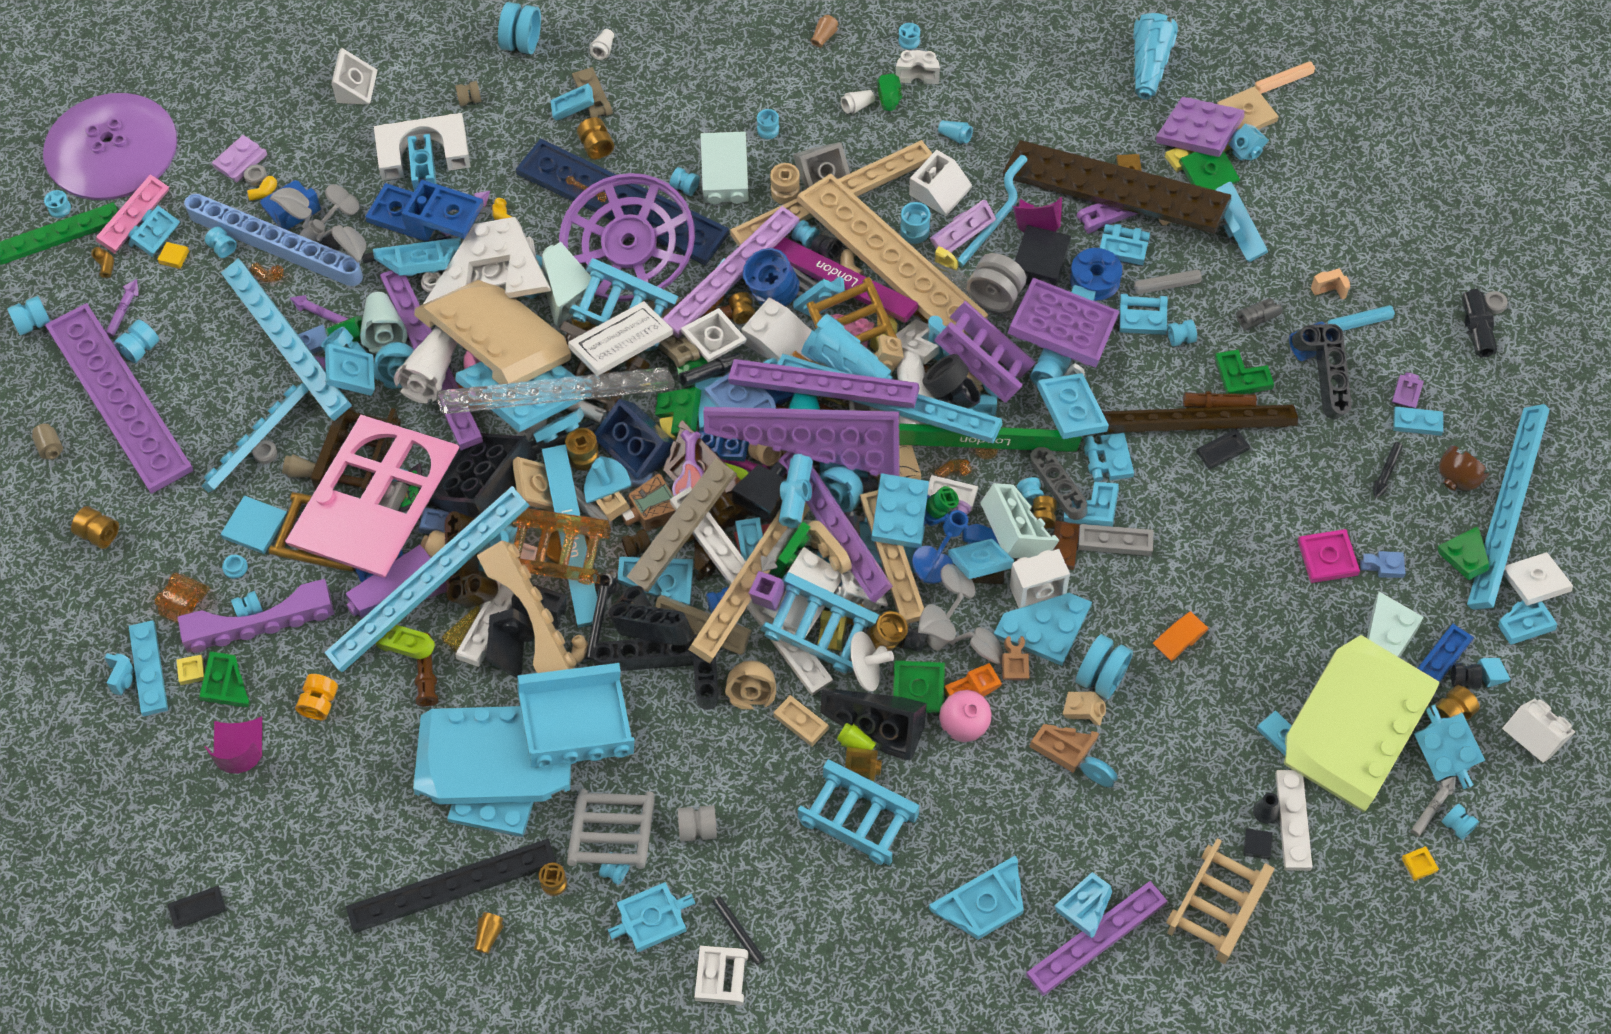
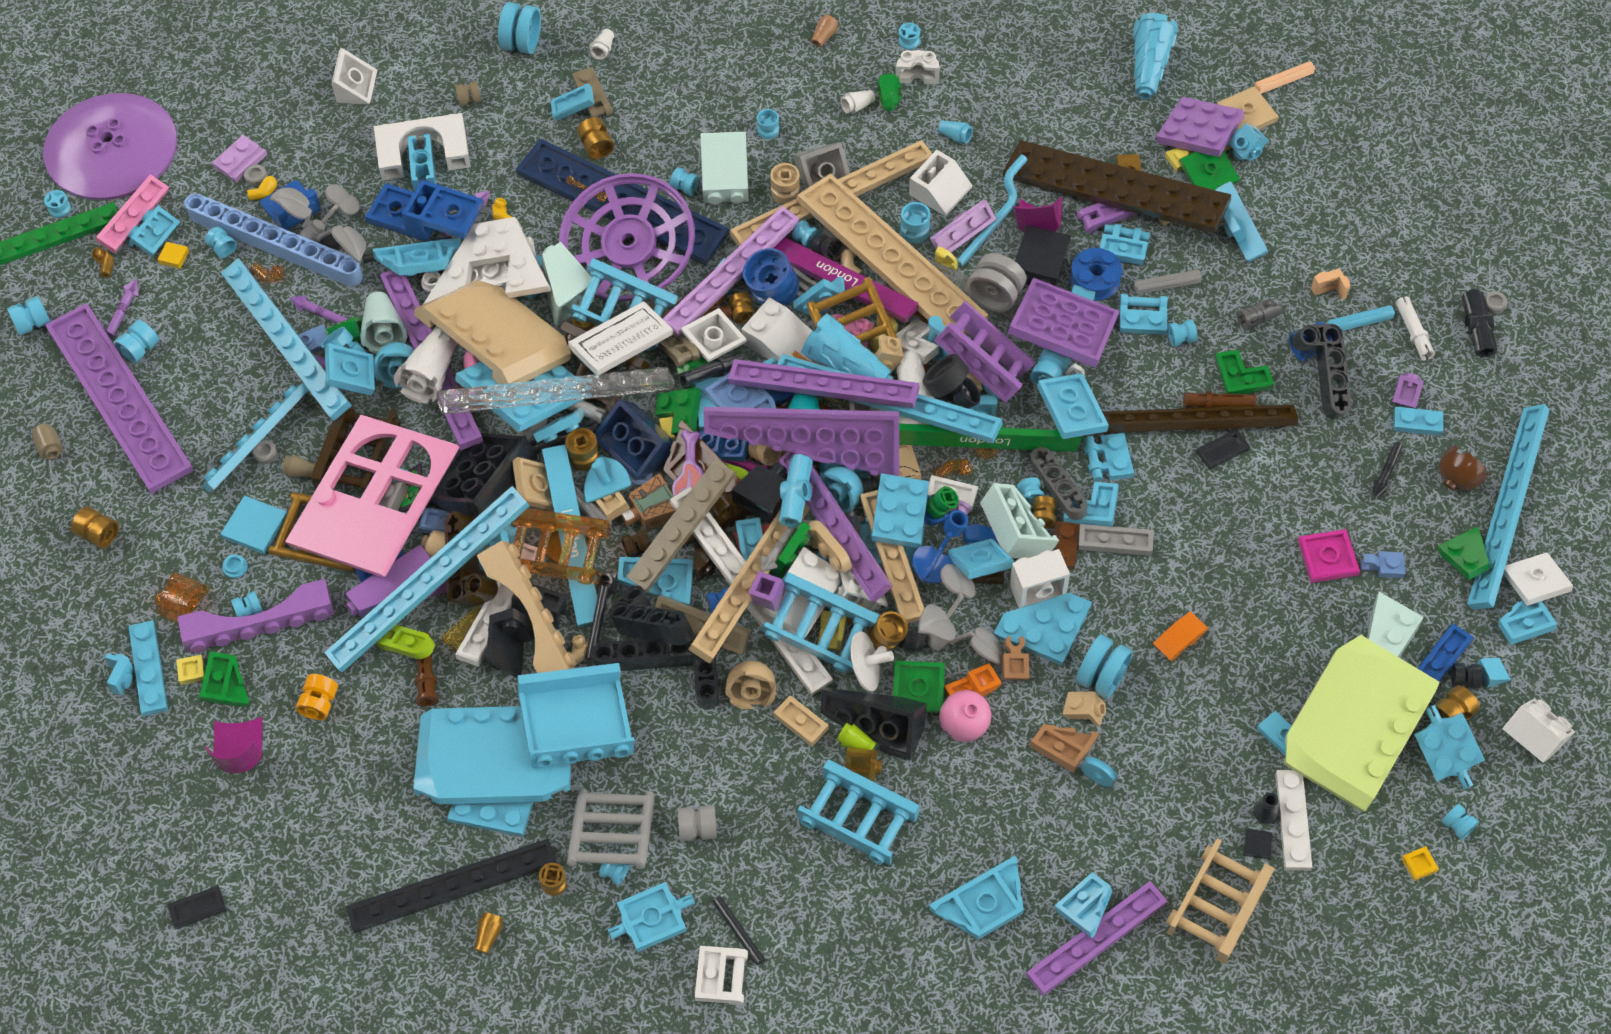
(1419, 336): none -> white pin
(1447, 787): light grey piece -> none

